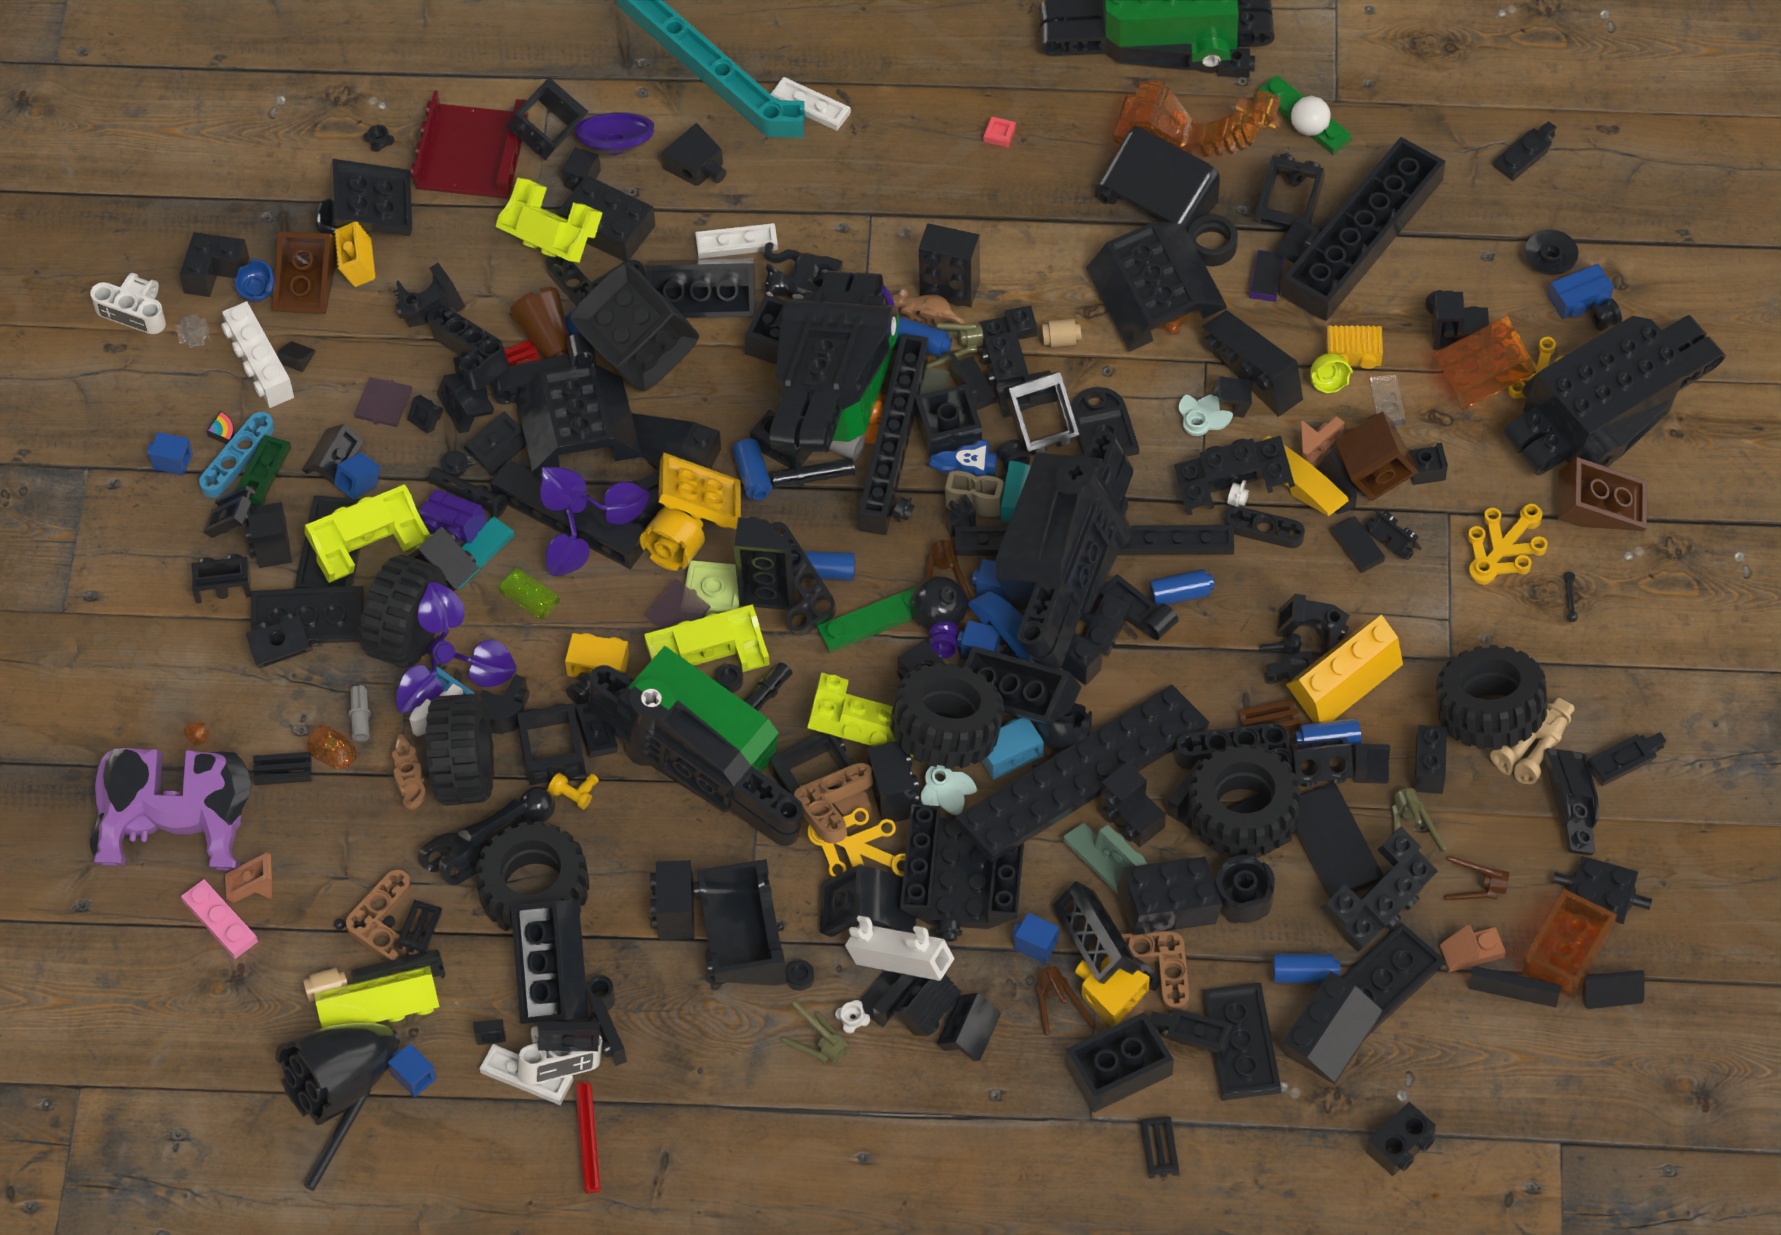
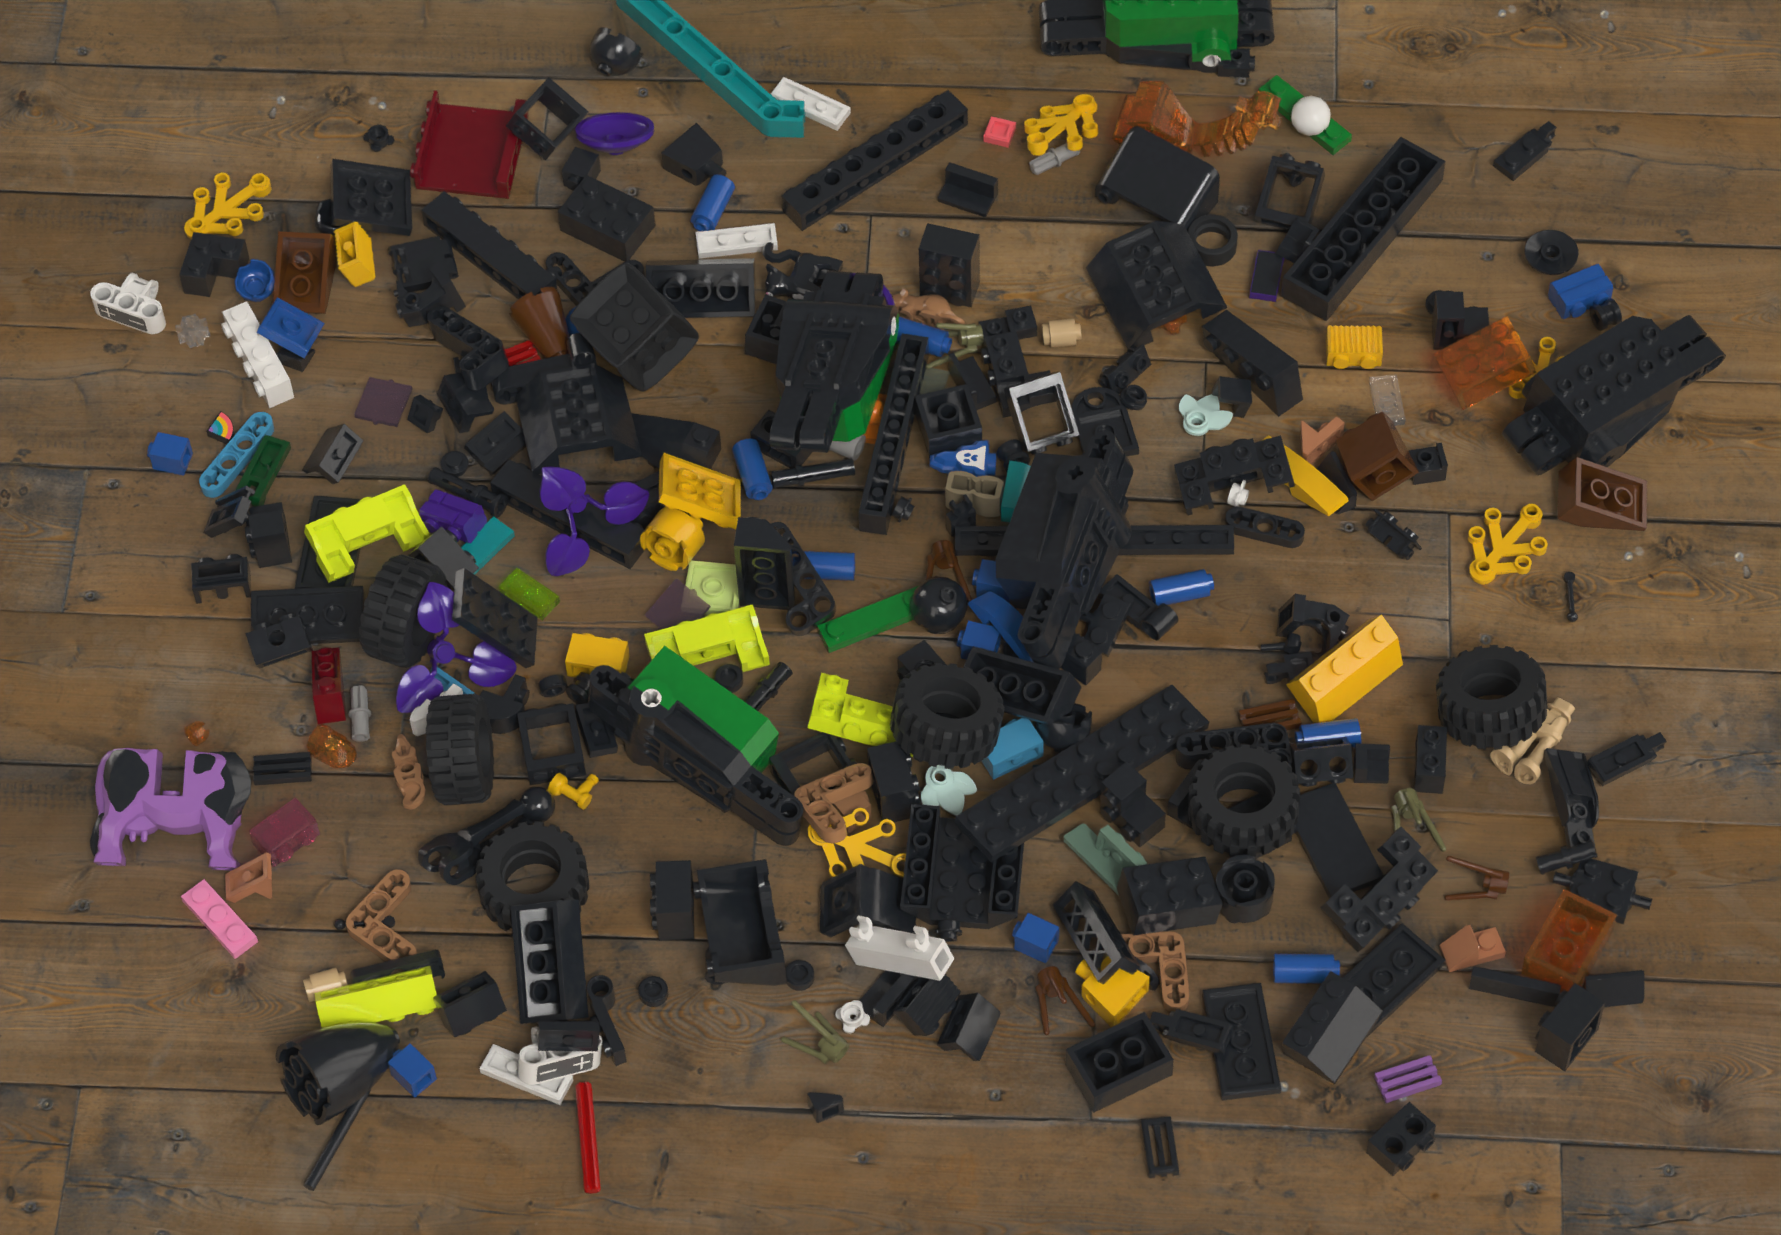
(227, 209): none -> yellow plant
(285, 832): none -> clear pink brick
(290, 327): none -> blue tile
(328, 685): none -> dark red slope
(357, 475): blue brick -> none
(414, 944): black tile -> none
(418, 258): none -> black plate
(470, 1004): none -> black brick
(486, 247): none -> black brick
(489, 1032): black tile -> none
(494, 618): none -> black plate
(544, 229): neon yellow bracket -> none
(552, 685): none -> black tile
(614, 53): none -> black cylinder
(653, 991): none -> black tile
(712, 203): none -> blue brick
(825, 1105): none -> black slope
(874, 160): none -> black brick
(943, 639): dark purple wheel -> none
(968, 190): none -> black panel
(1052, 158): none -> light grey axle
(1082, 107): none -> yellow plant
(1129, 367): none -> black hinge
(1134, 397): none -> black plate
(1330, 373): neon yellow hair -> none
(1357, 544): black tile -> none
(1396, 1071): none -> medium lavender tile
(1566, 857): none -> black pin
(1568, 1026): none -> black brick

